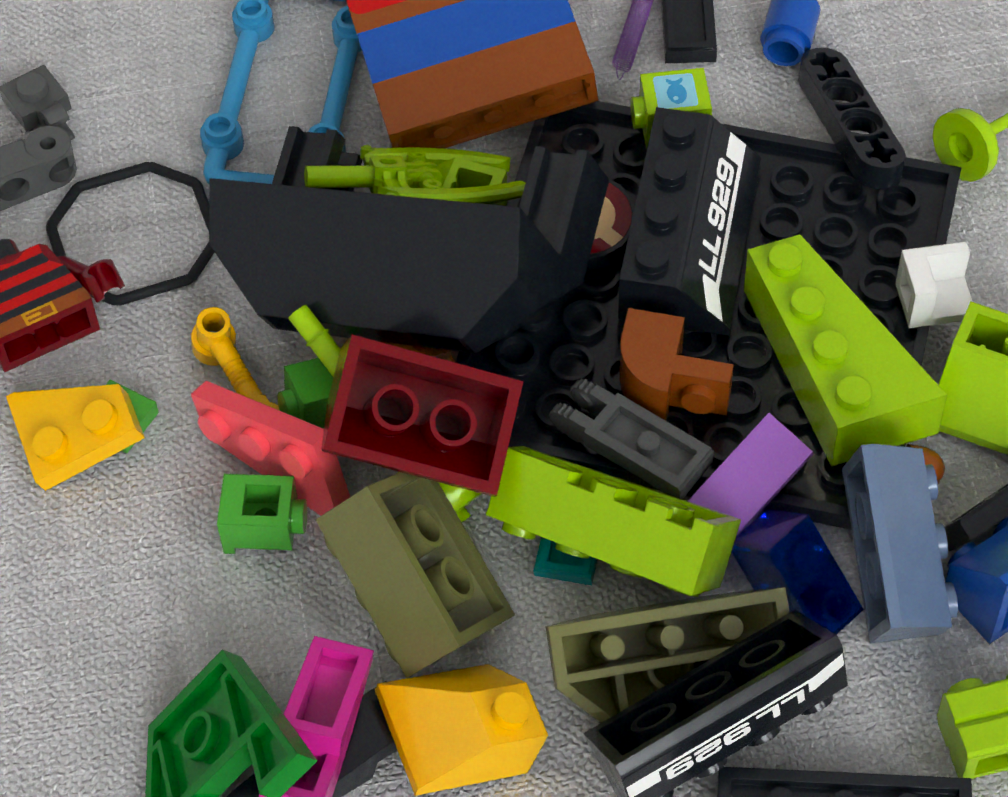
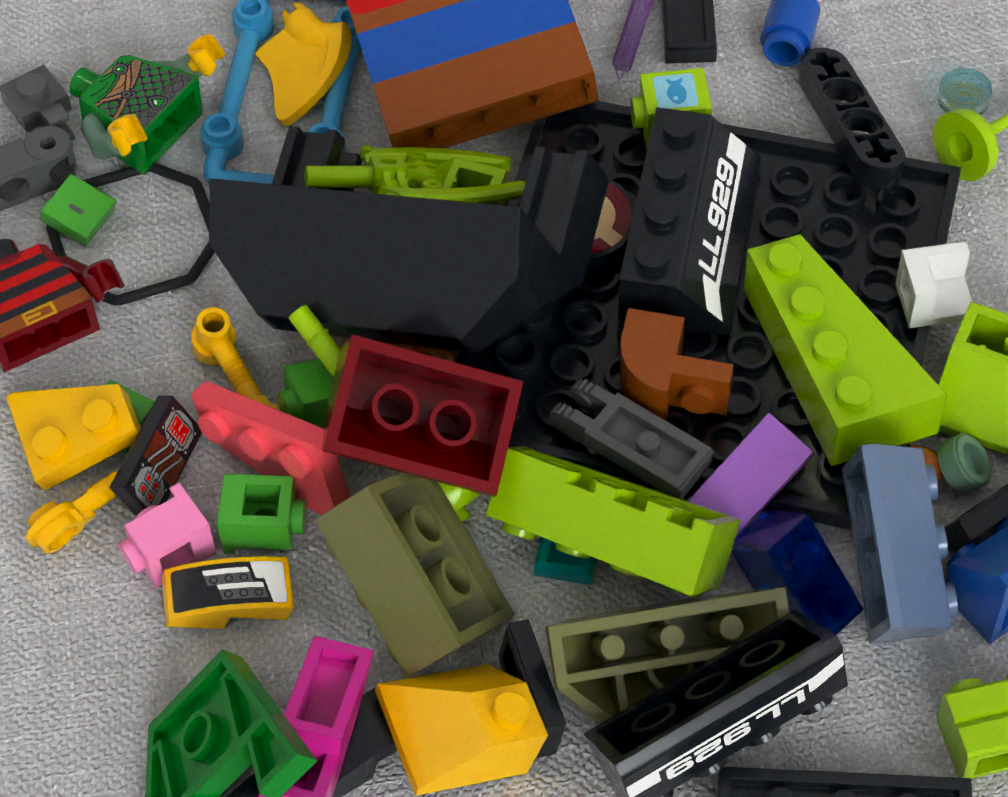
(58, 524): none -> yellow plate
(78, 210): none -> bright green tile
(142, 104): none -> torso
(156, 456): none -> tile
(167, 536): none -> bright pink brick
(214, 590): none -> slope
(304, 61): none -> yellow arm
(523, 660): none -> black tile
(964, 463): none -> sand green tile
(966, 90): none -> clear light blue tile

